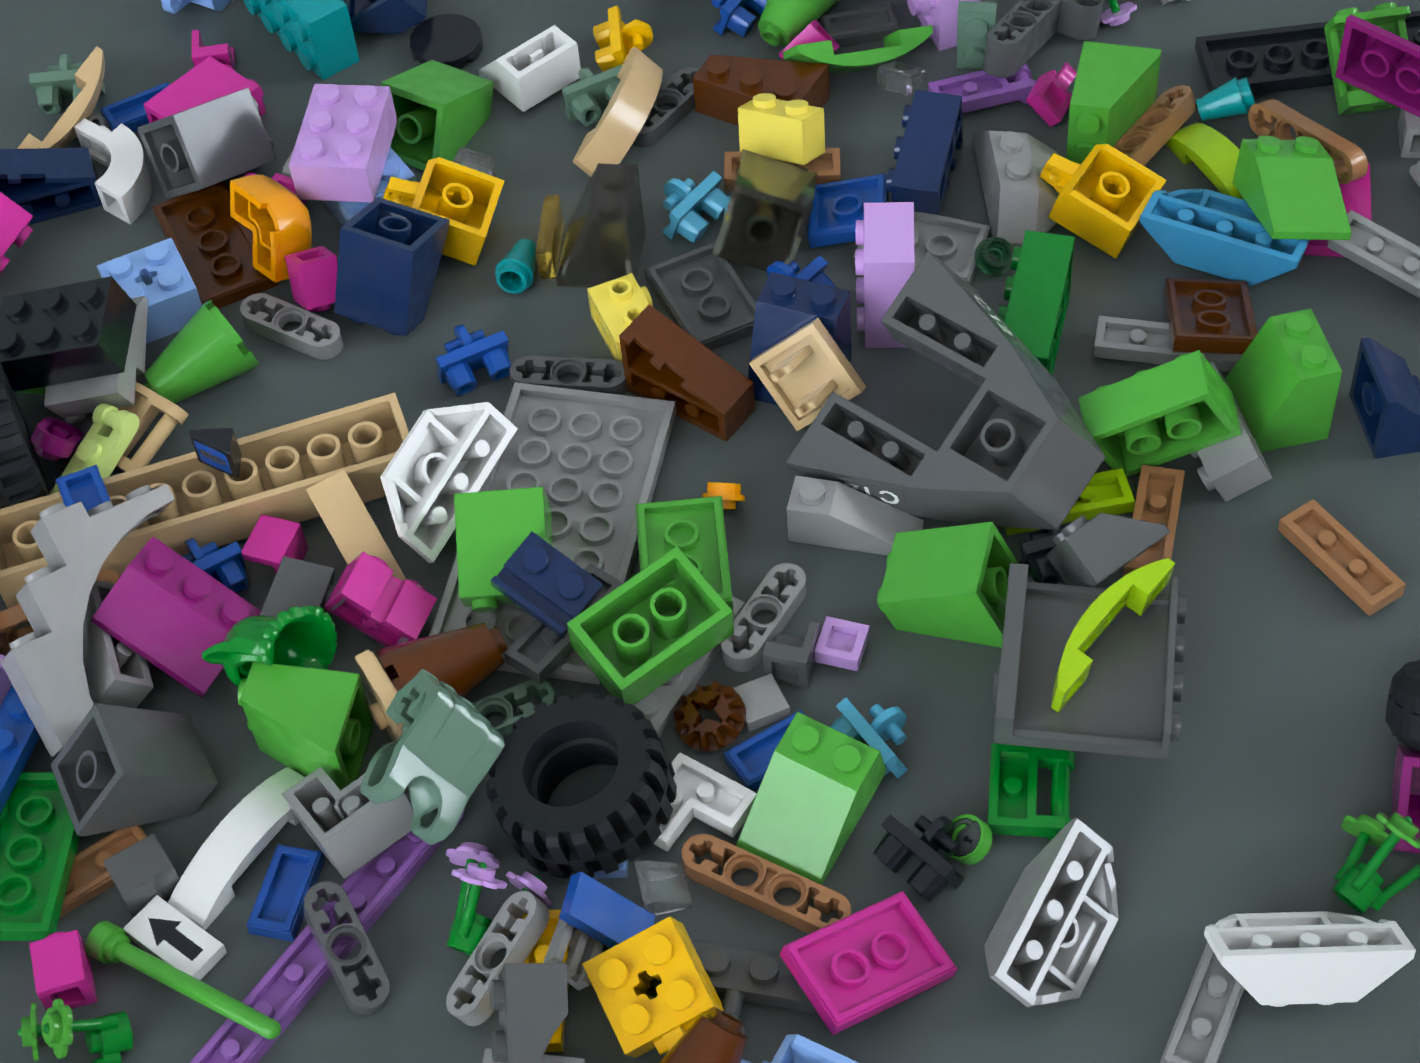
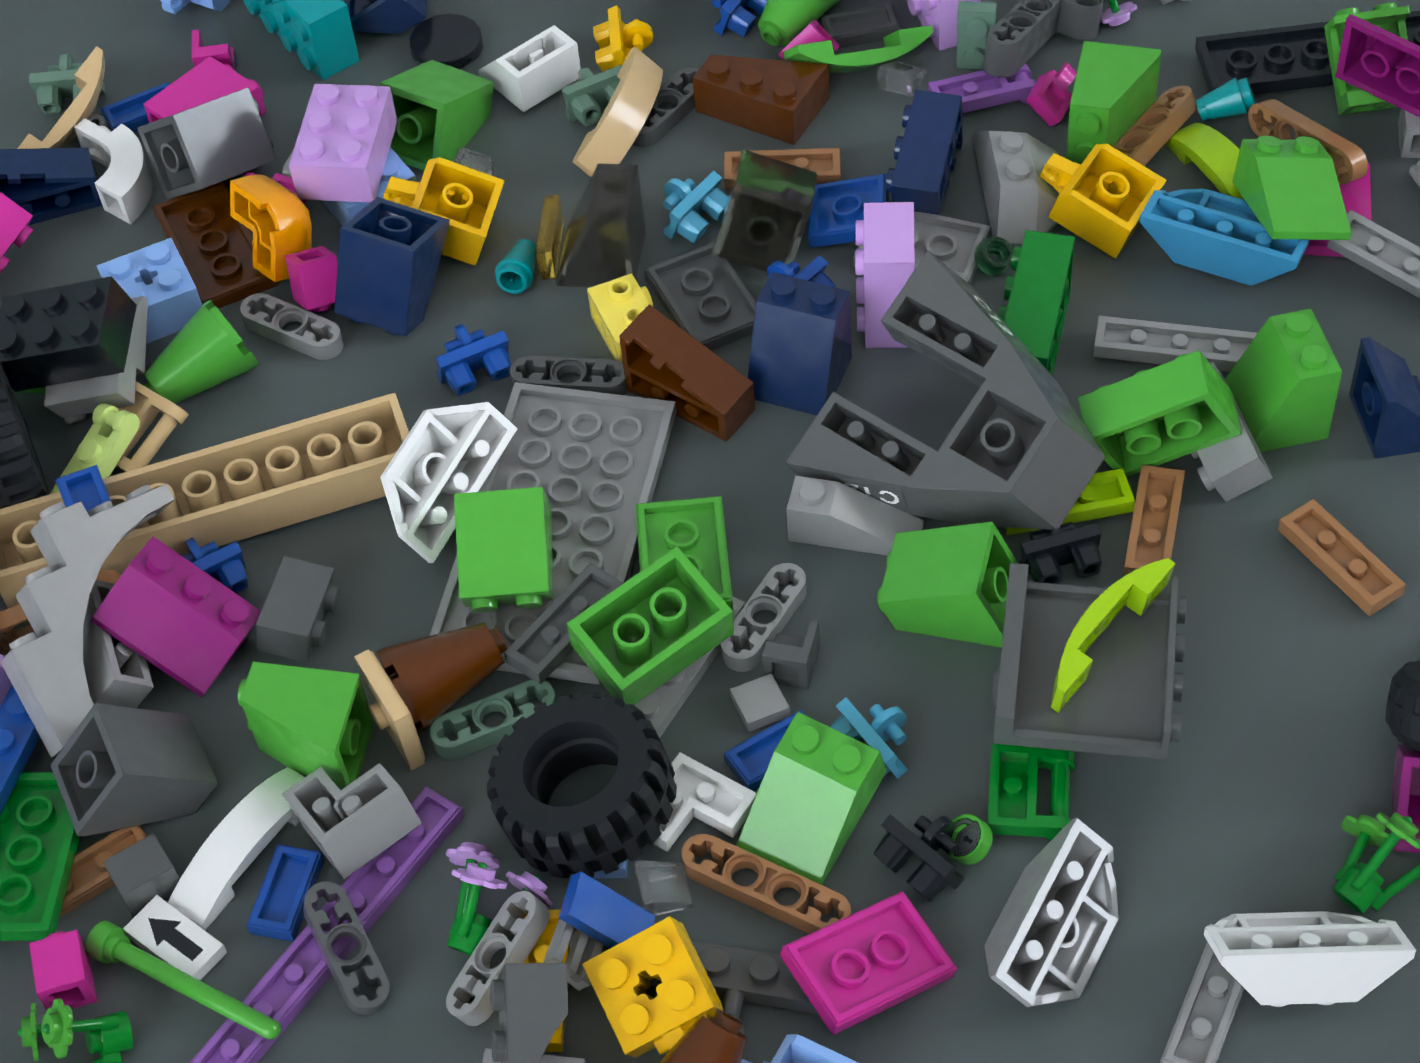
(56, 438): magenta plate -> none
(218, 449): black slope -> none
(274, 539): dark pink panel -> none
(292, 638): green hair -> none
(349, 520): tan tile -> none
(379, 602): dark pink piece -> none
(437, 757): sand green piece -> none
(546, 584): dark blue plate -> none
(710, 734): reddish brown gear -> none
(729, 491): light orange plate -> none
(782, 129): light yellow brick -> none
(805, 372): tan plate -> none
(842, 643): lavender plate -> none
(1100, 547): dark grey slope -> none
(1209, 315): reddish brown tile -> none

